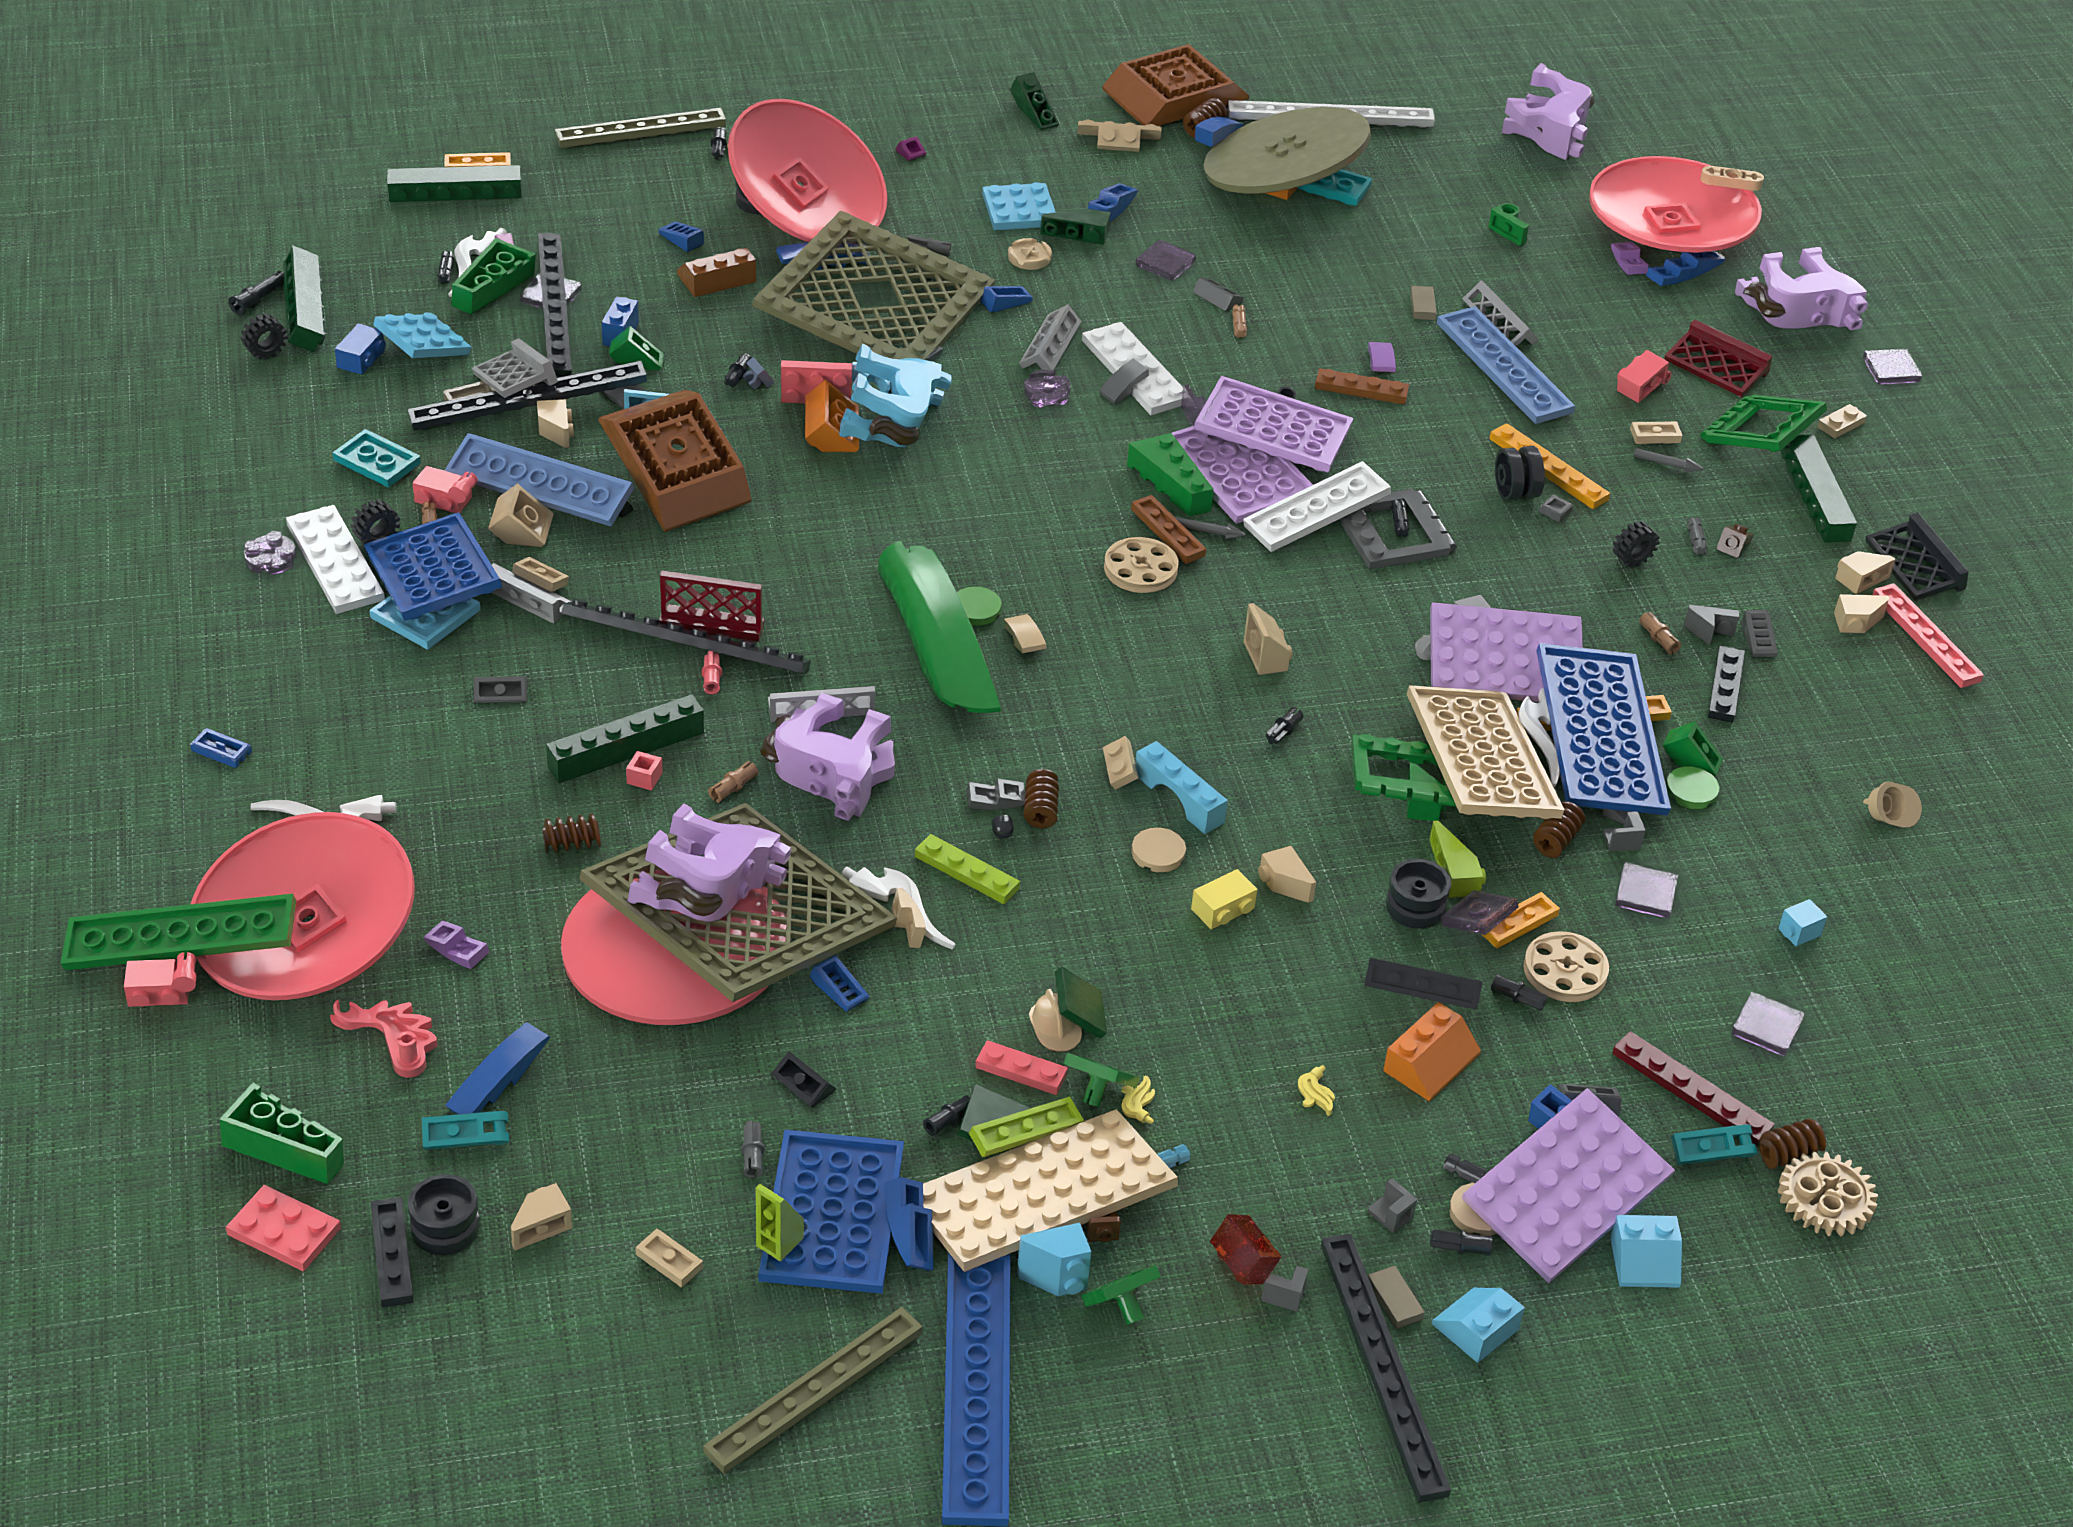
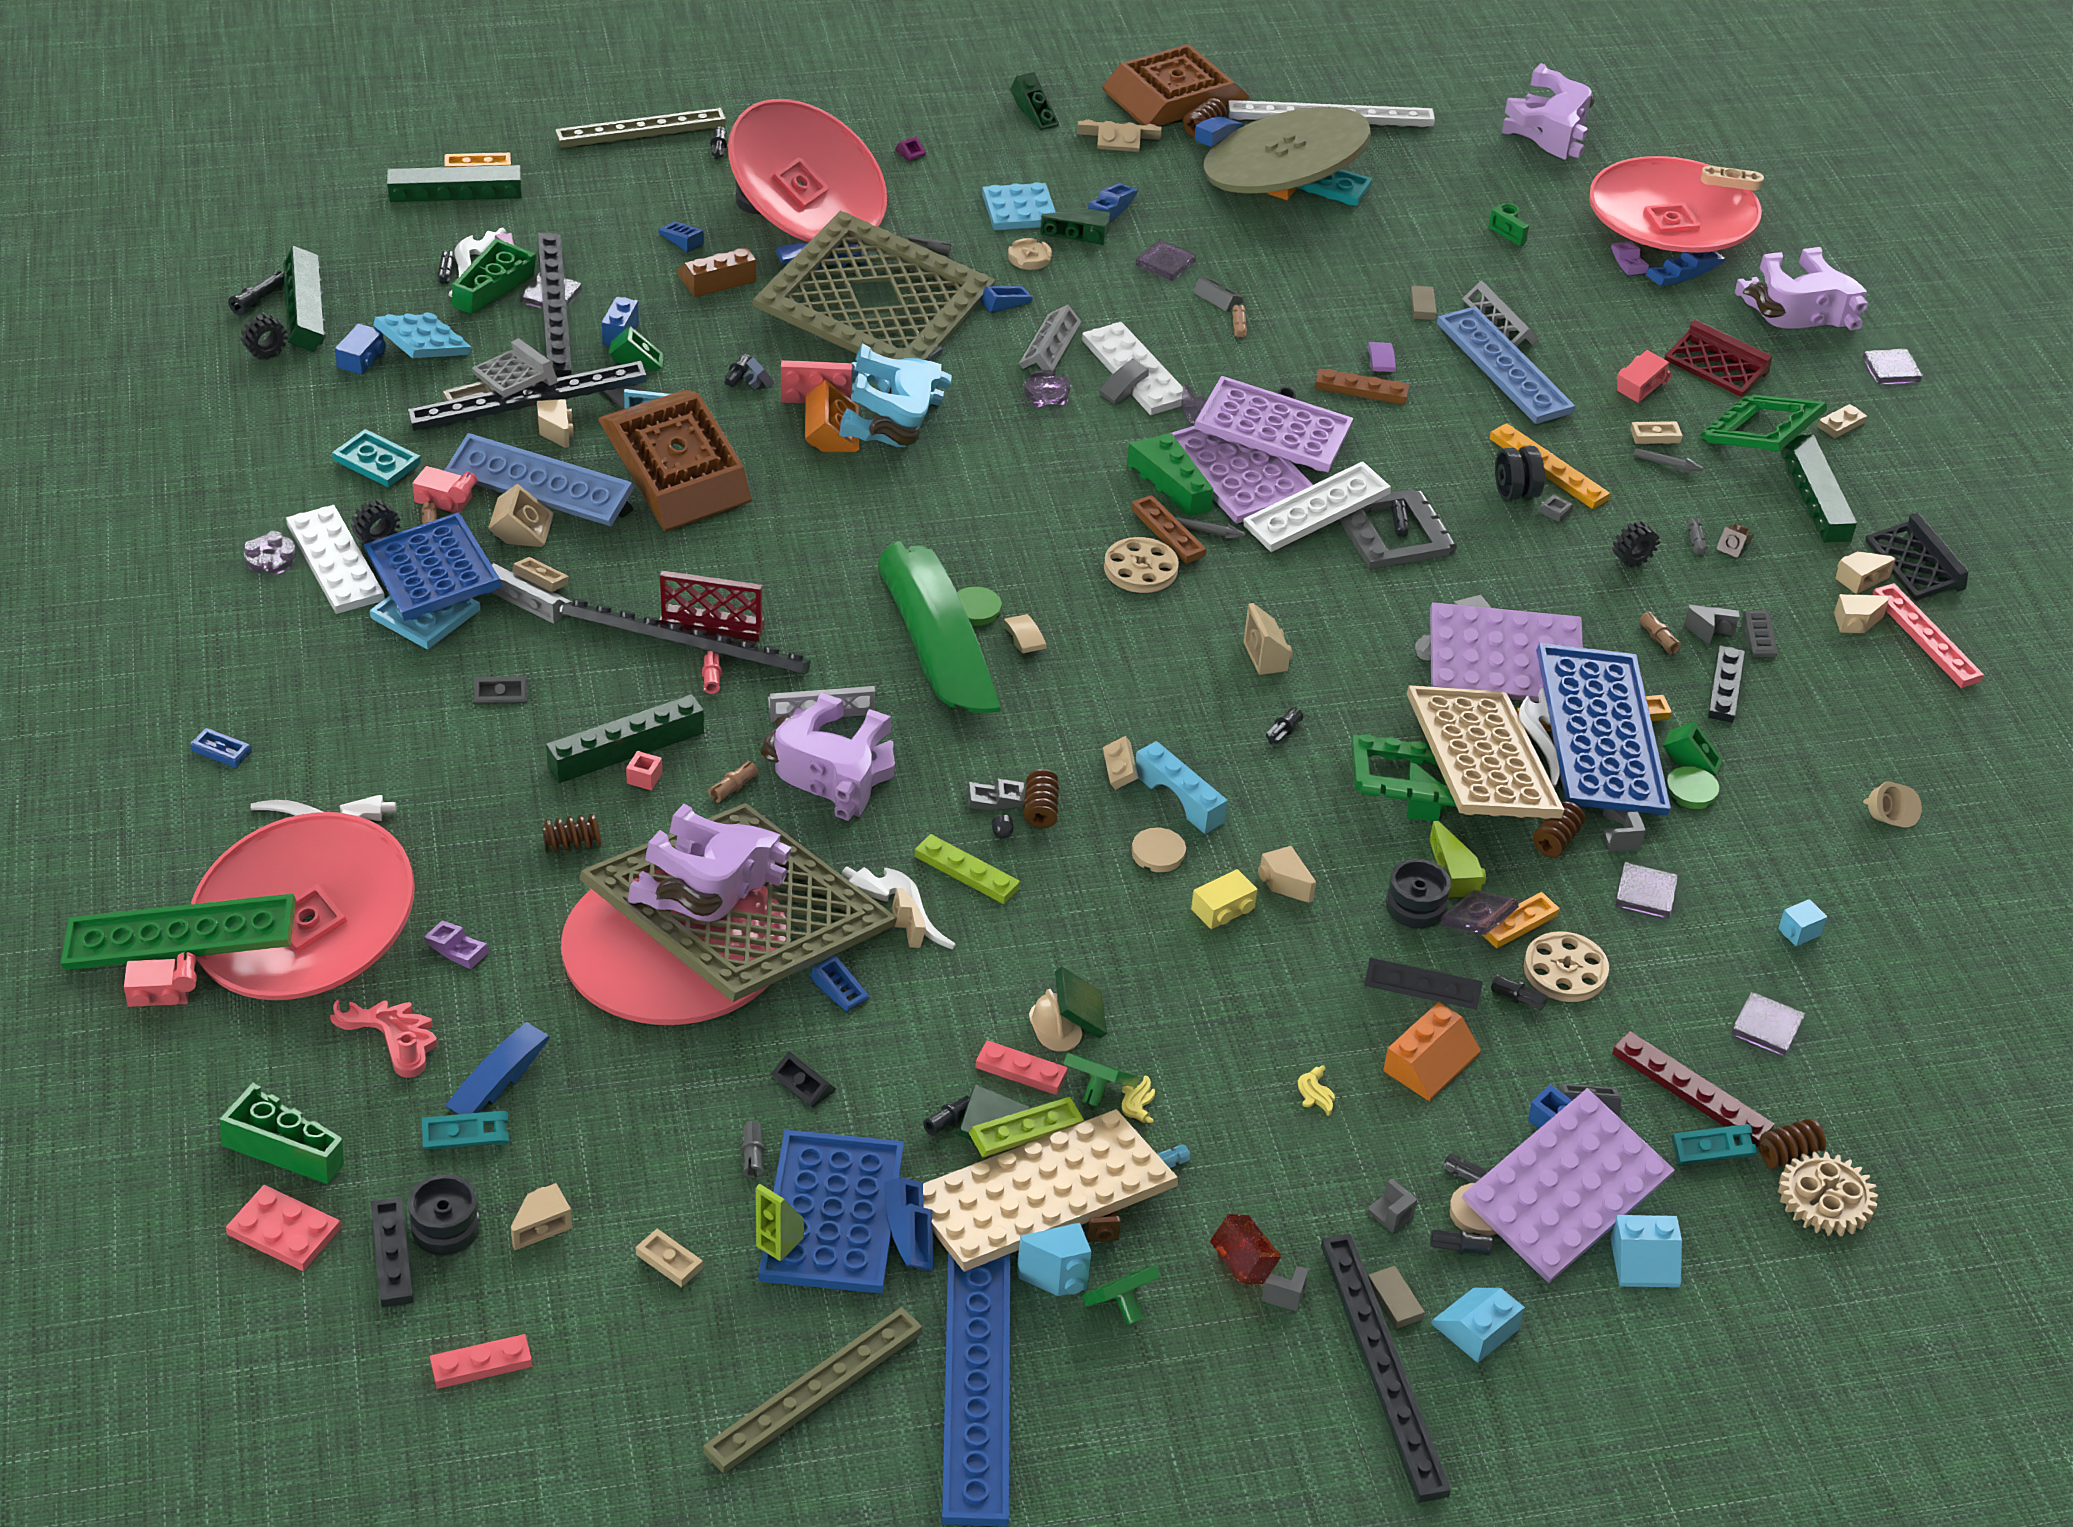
(480, 1361): none -> coral plate

